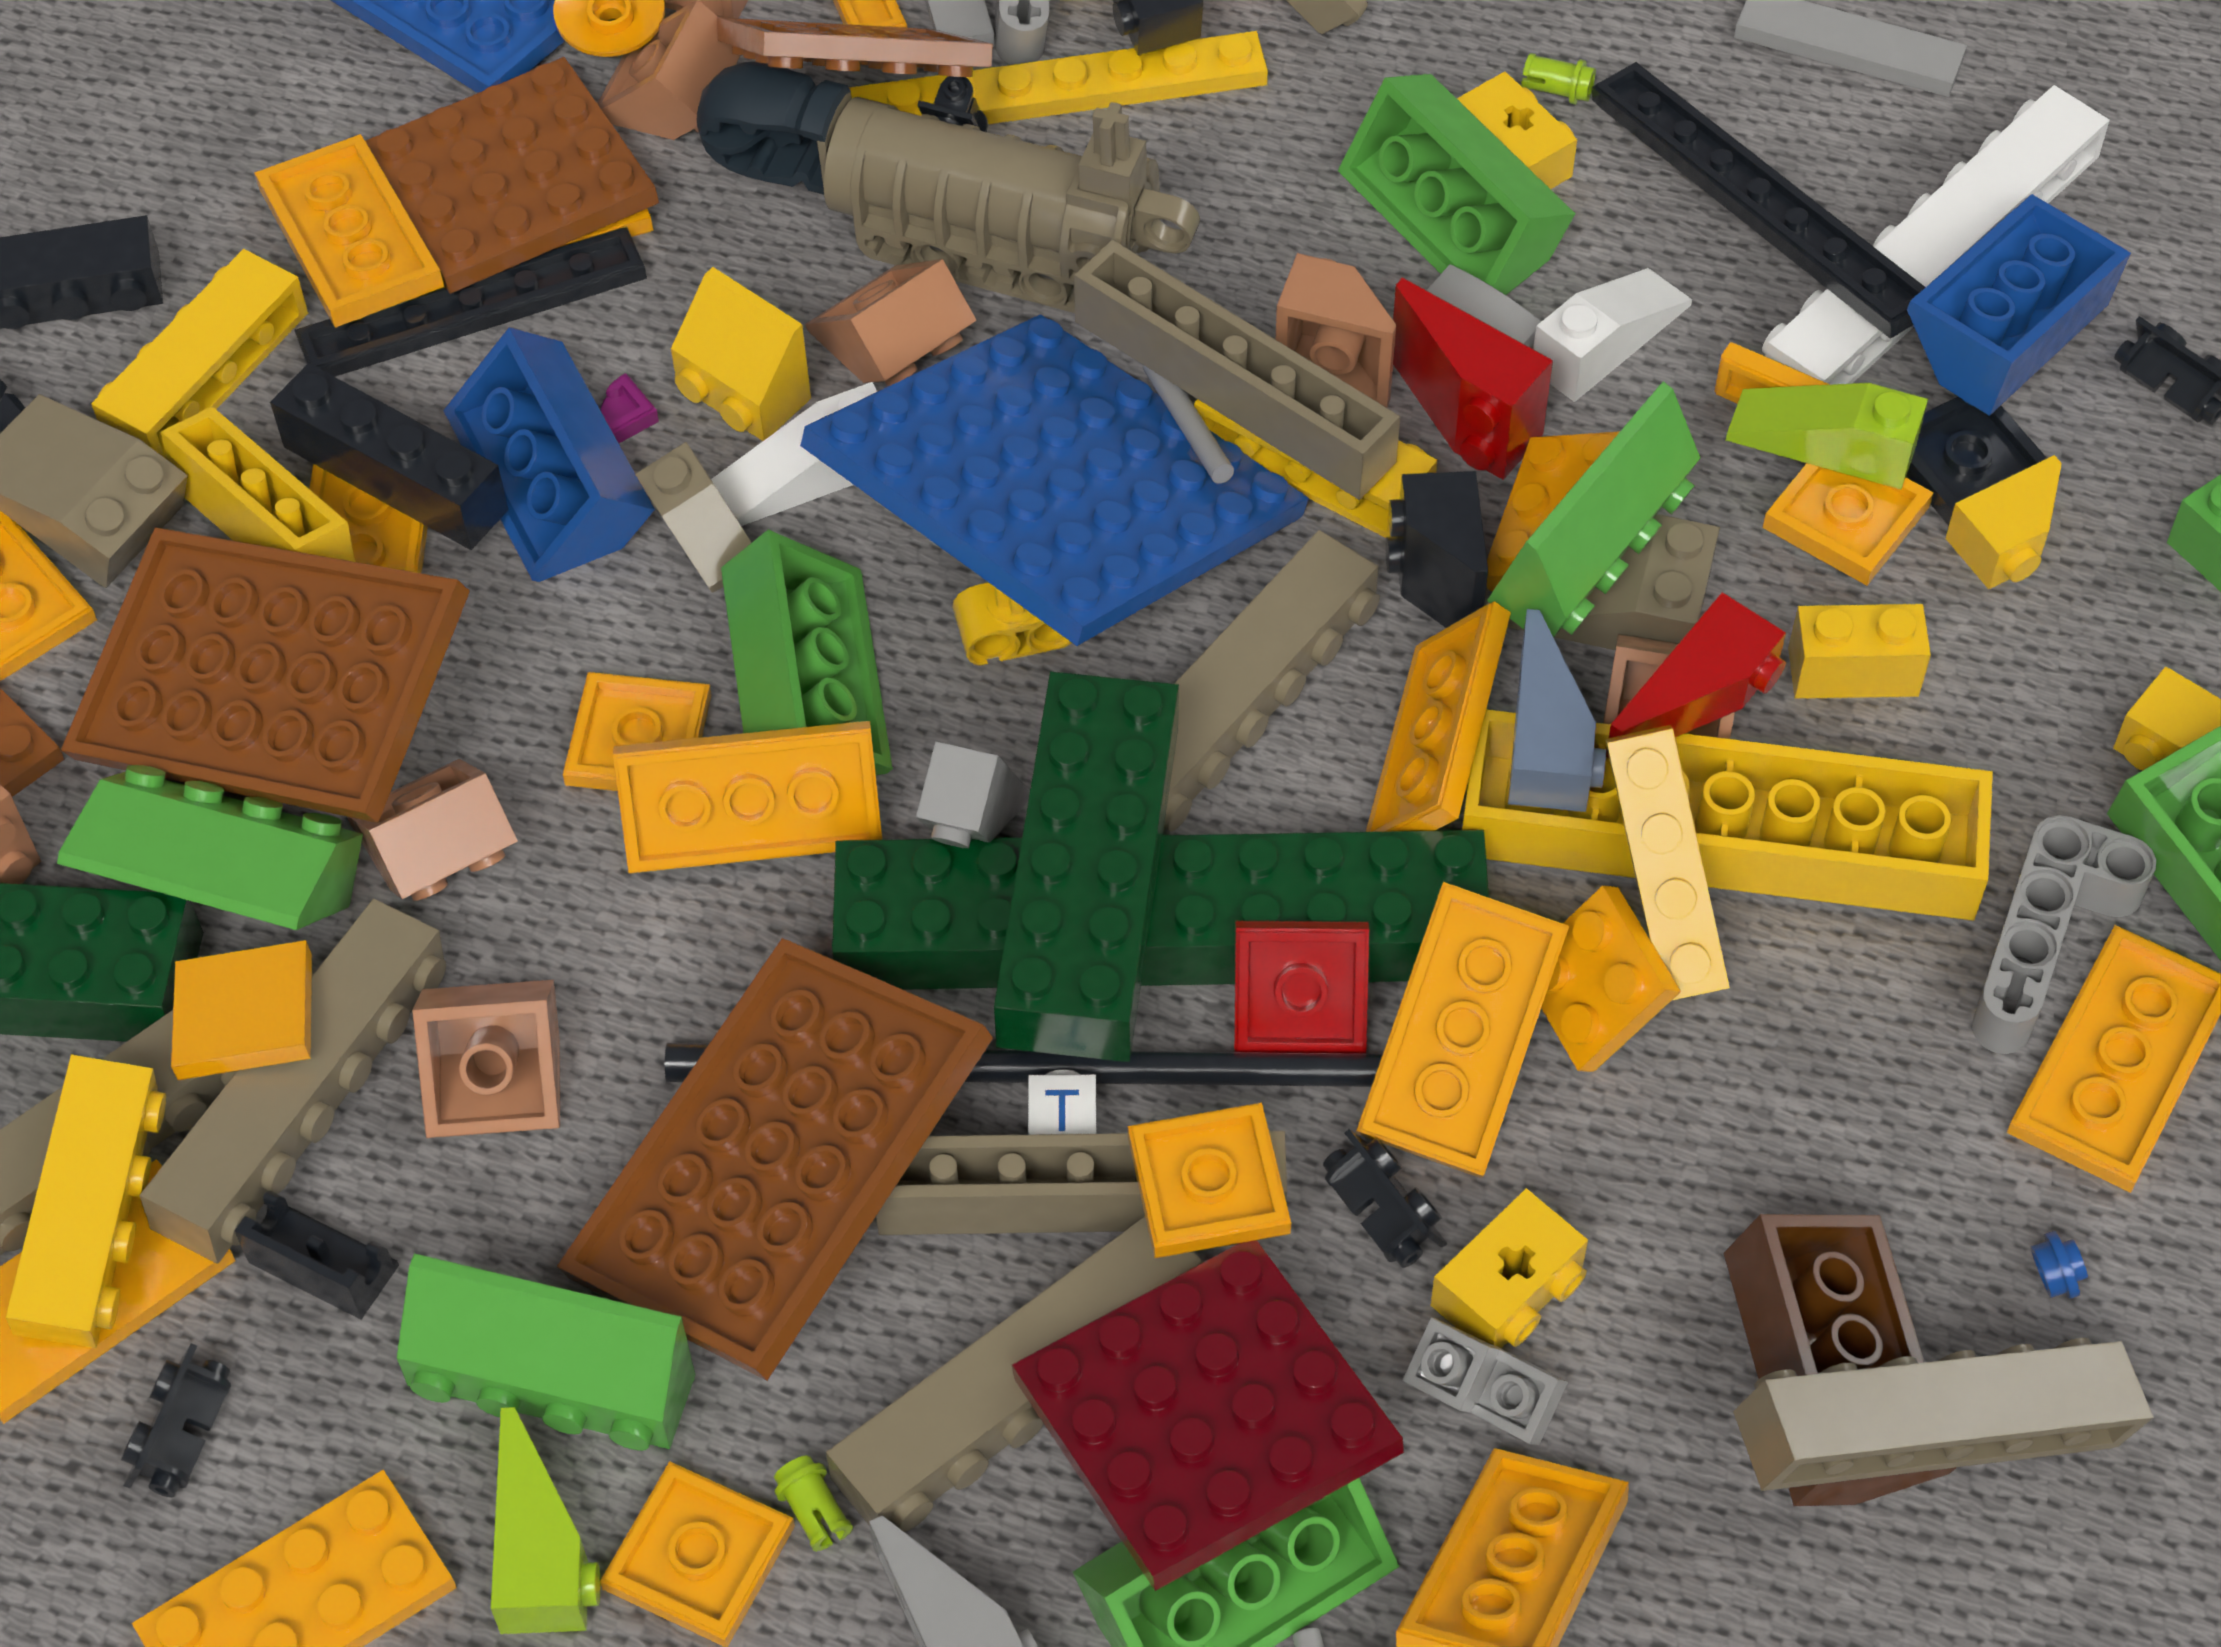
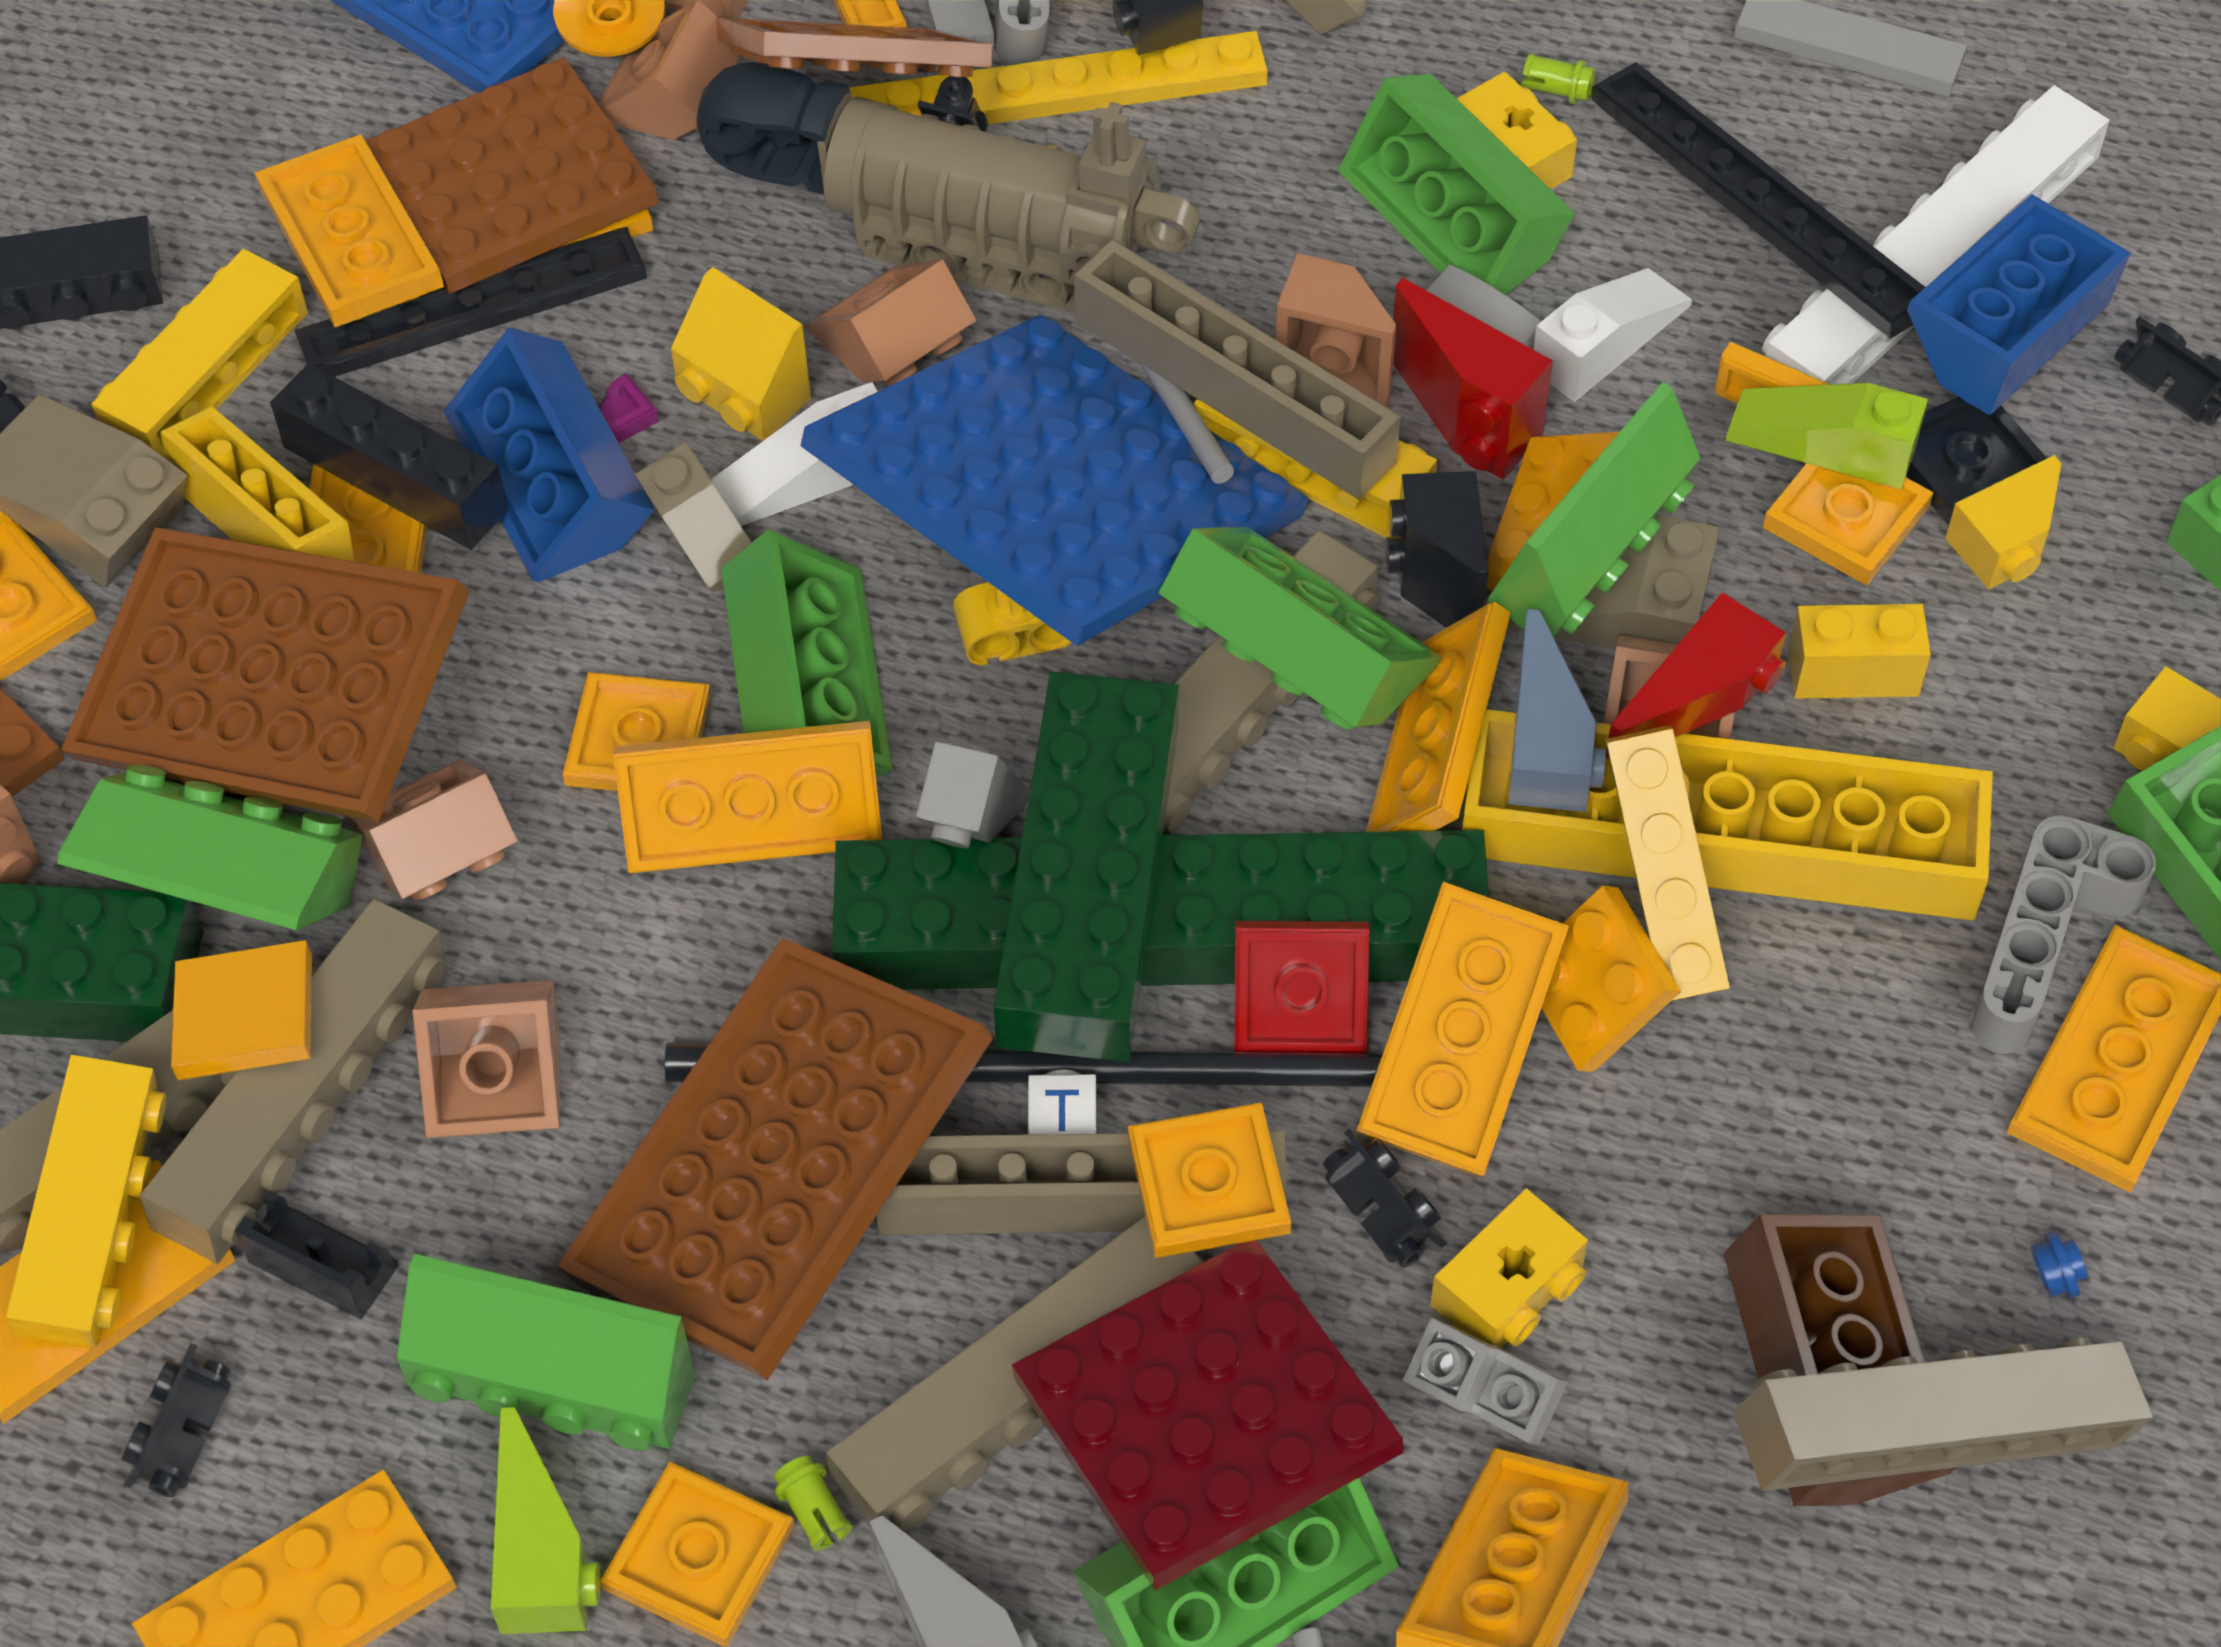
(1296, 625): none -> bright green slope

